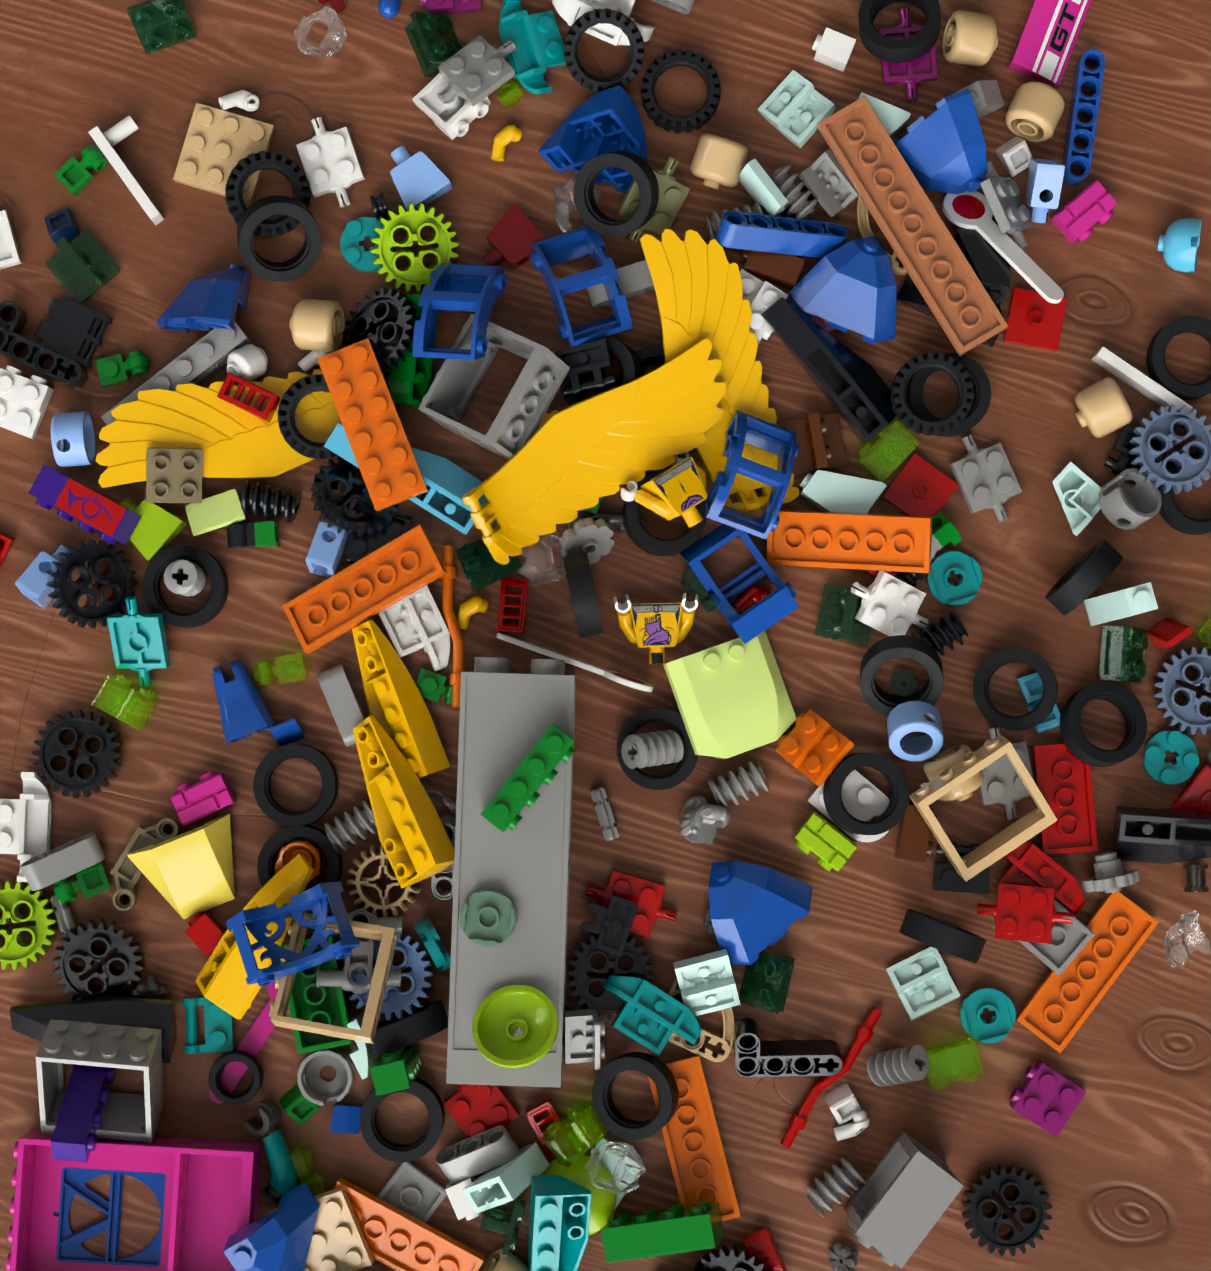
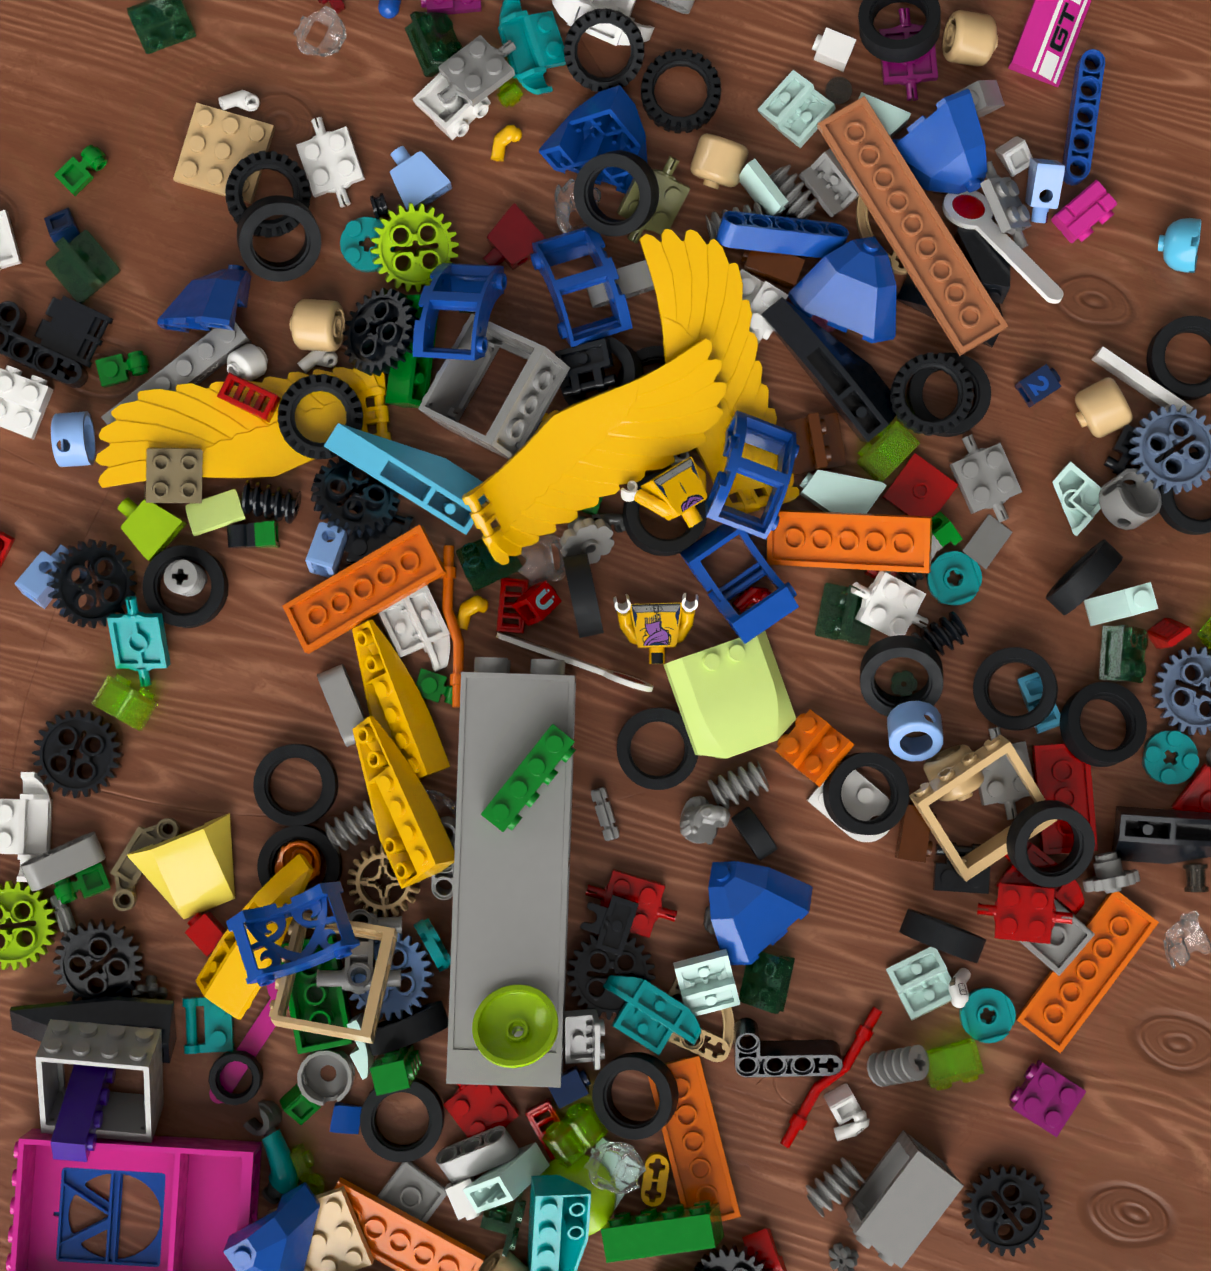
(85, 505): brick -> none
(106, 142): white piece -> none
(202, 798): dark pink brick -> none
(240, 704): blue piece -> none
(287, 731): blue slope -> none
(288, 668): clear neon green plate -> none
(372, 425): orange plate -> none
(488, 917): sand green tile -> none
(537, 603): none -> red brick
(573, 1087): none -> dark blue brick
(652, 749): light grey piece -> none
(661, 1180): none -> yellow beam
(693, 586): clear green plate -> none
(754, 833): none -> black tyre
(824, 841): lime brick -> none
(838, 90): none -> clear smoke plate
(958, 988): none -> white arm
(987, 541): none -> light grey sticker
(1034, 320): red plate -> none
(1035, 111): tan head -> none
(1038, 385): none -> dark blue brick
(1072, 865): none -> black tyre

